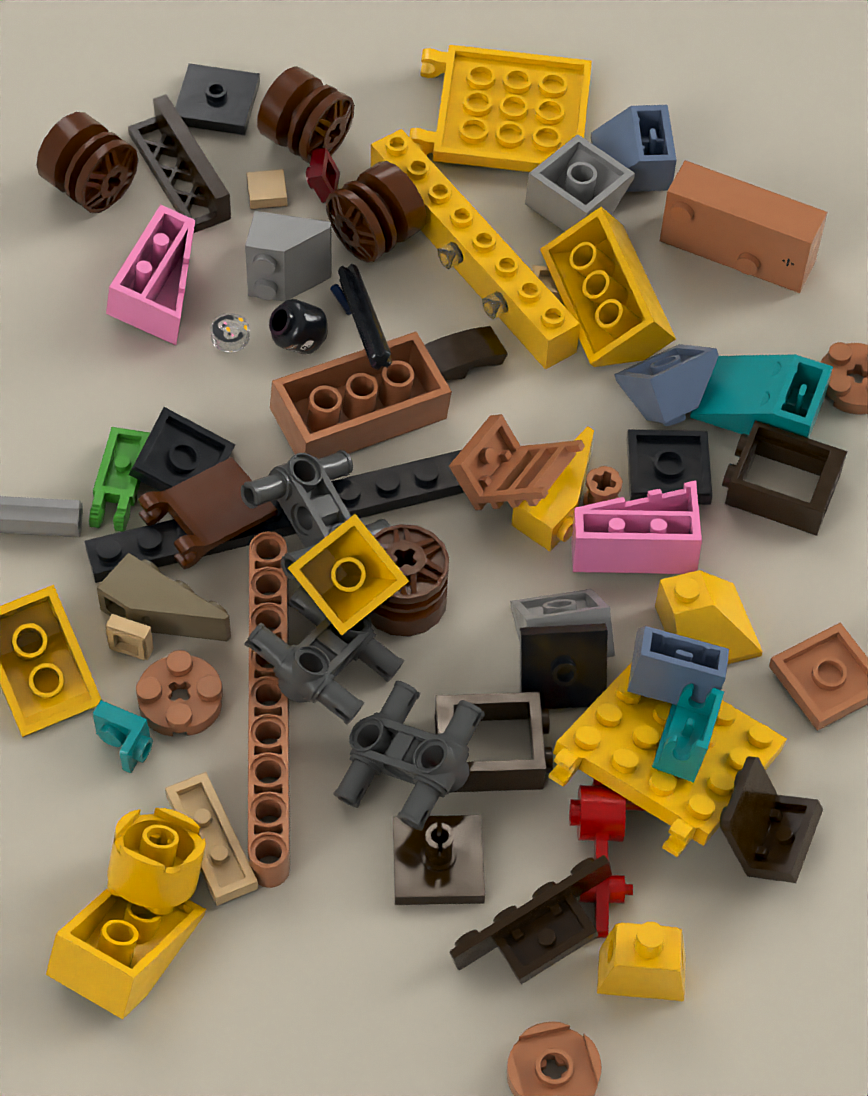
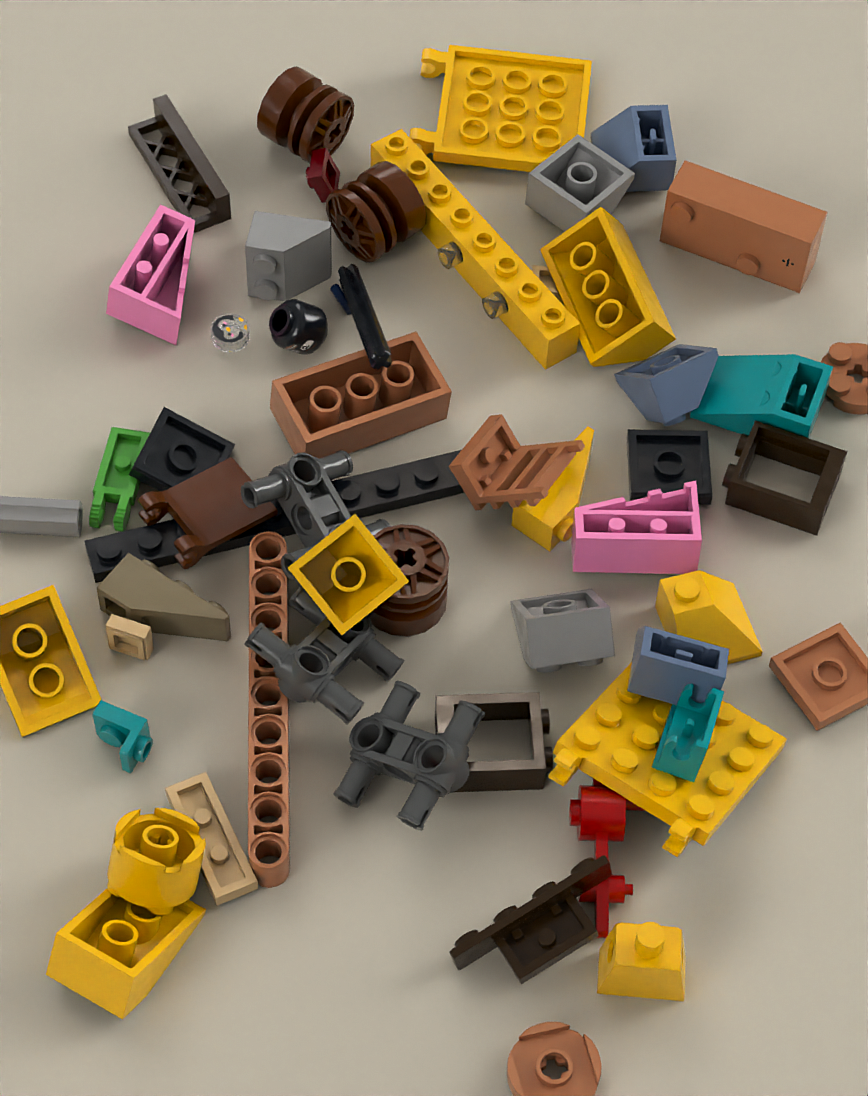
(87, 162): reddish brown wheel -> none
(179, 716): nougat plate -> none
(217, 98): black plate -> none
(266, 189): tan tile -> none
(439, 862): dark brown tile -> none
(465, 350): dark brown slope -> none
(564, 664): black plate -> none
(602, 485): nougat bush -> none
(768, 829): dark brown bracket -> none

